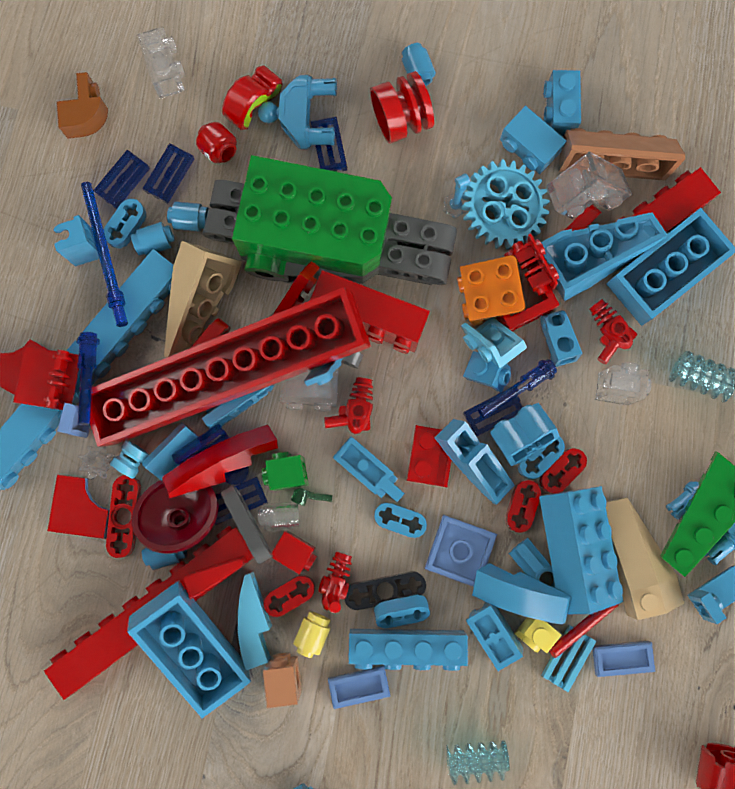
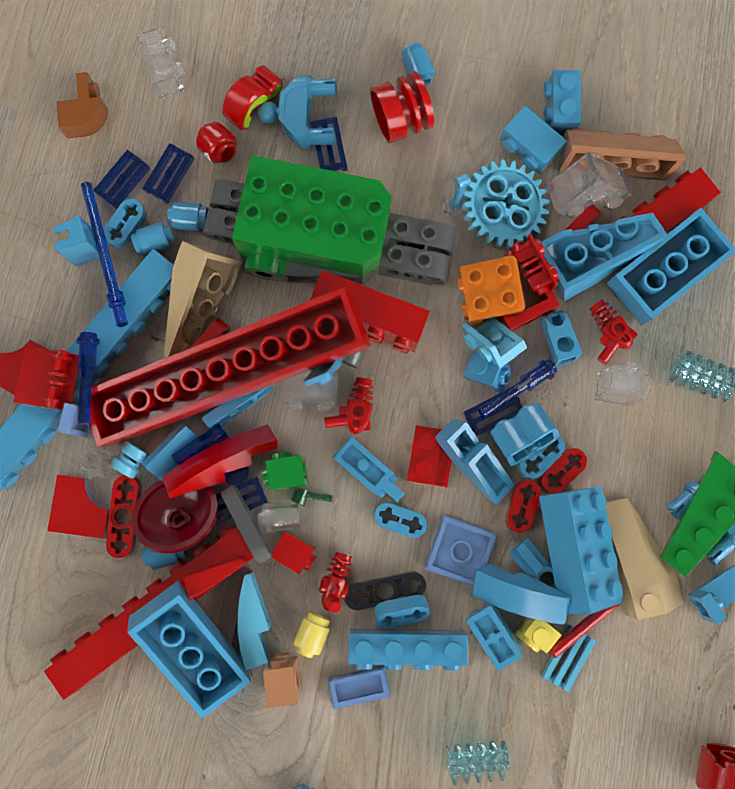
(293, 601): red beam -> none
(303, 283): red hinge -> none
(623, 658): medium blue tile -> none

